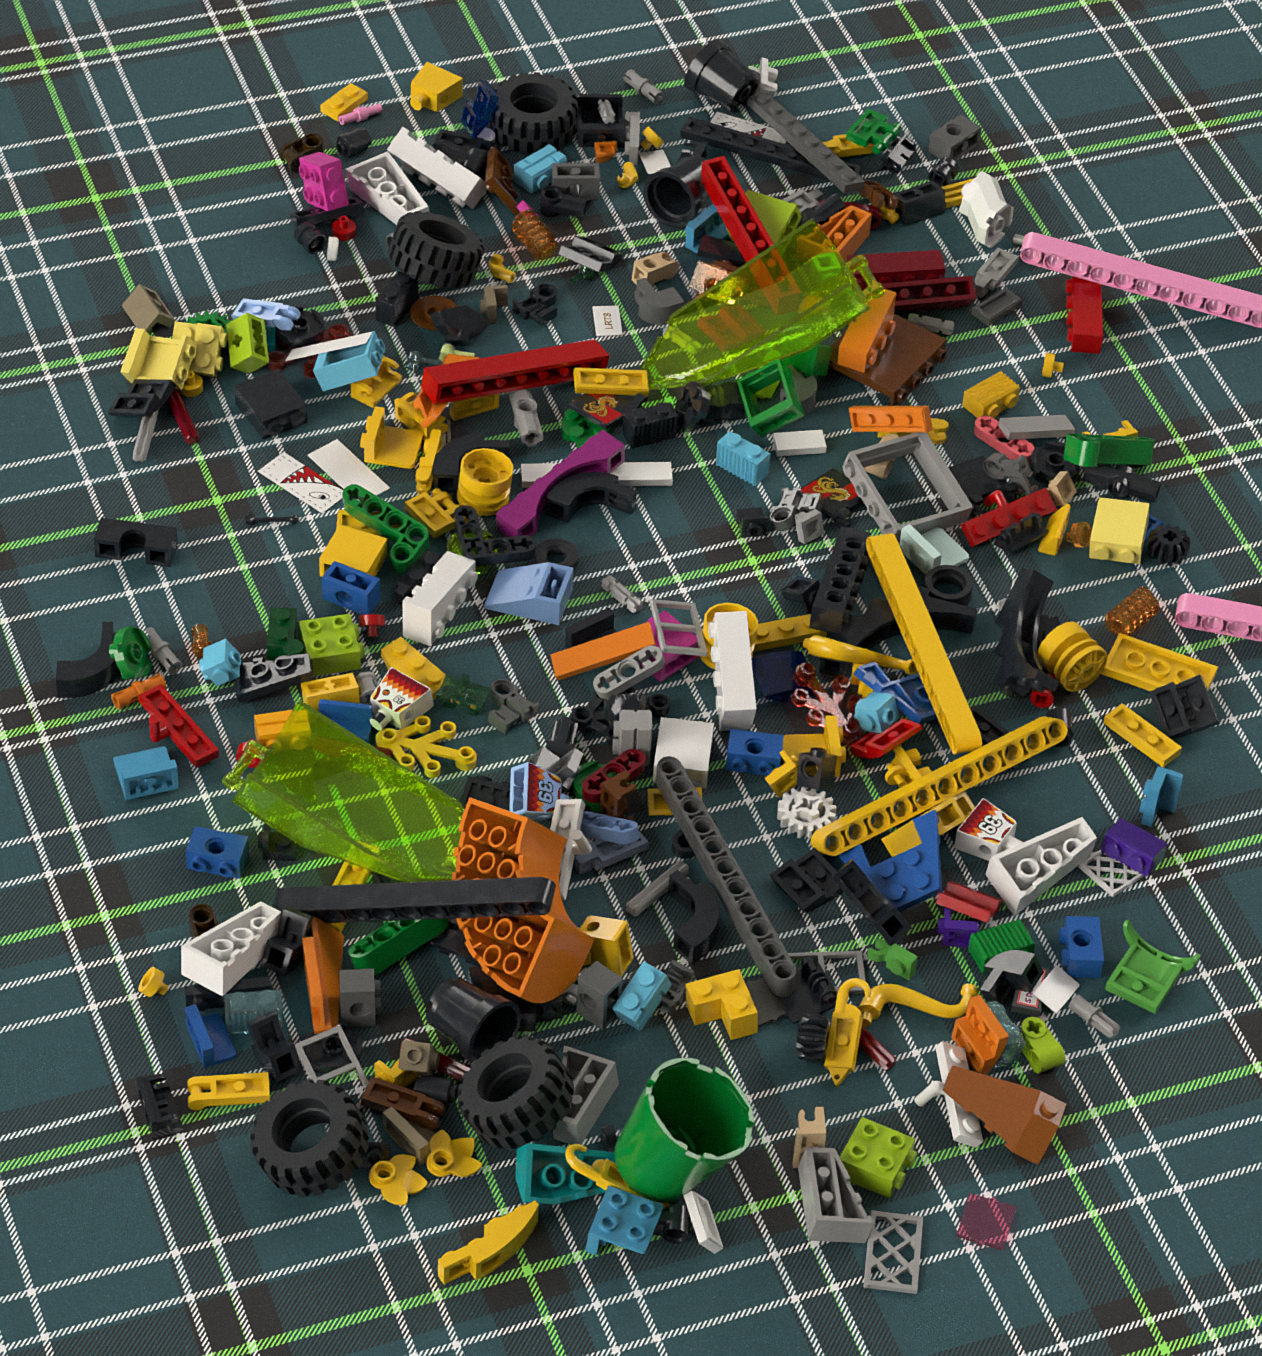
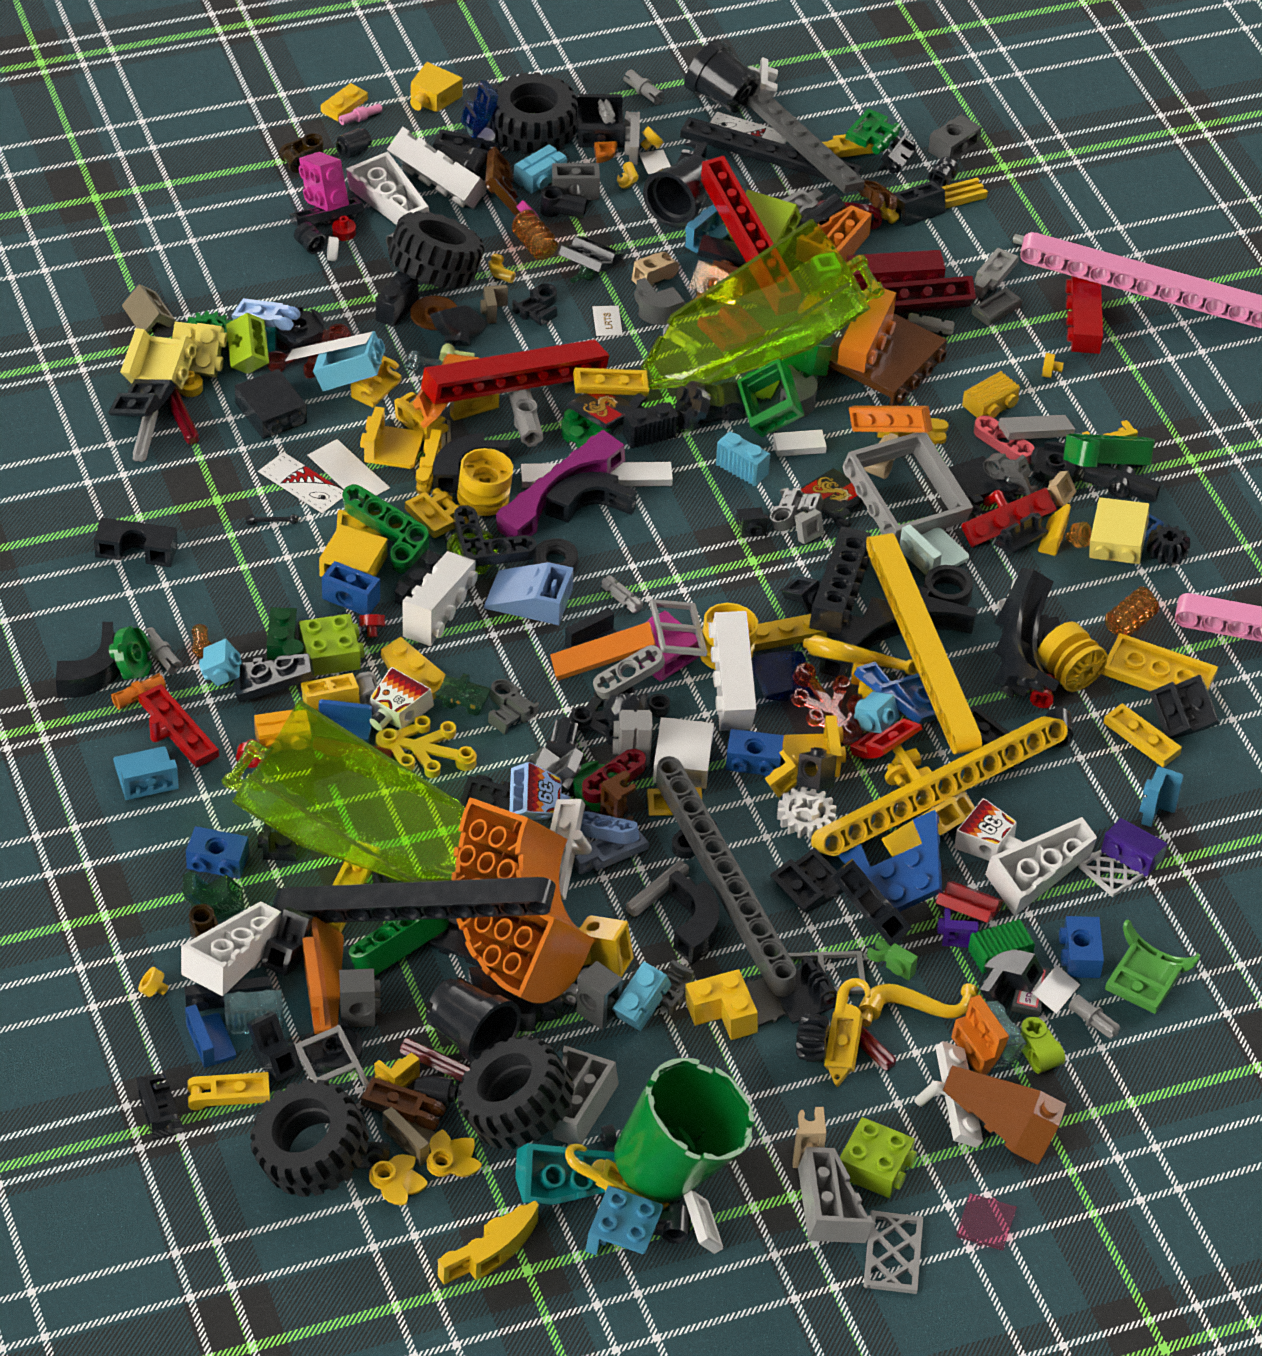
(221, 894): none -> clear green brick
(418, 1057): dark tan bracket -> none
(986, 209): white brick -> none

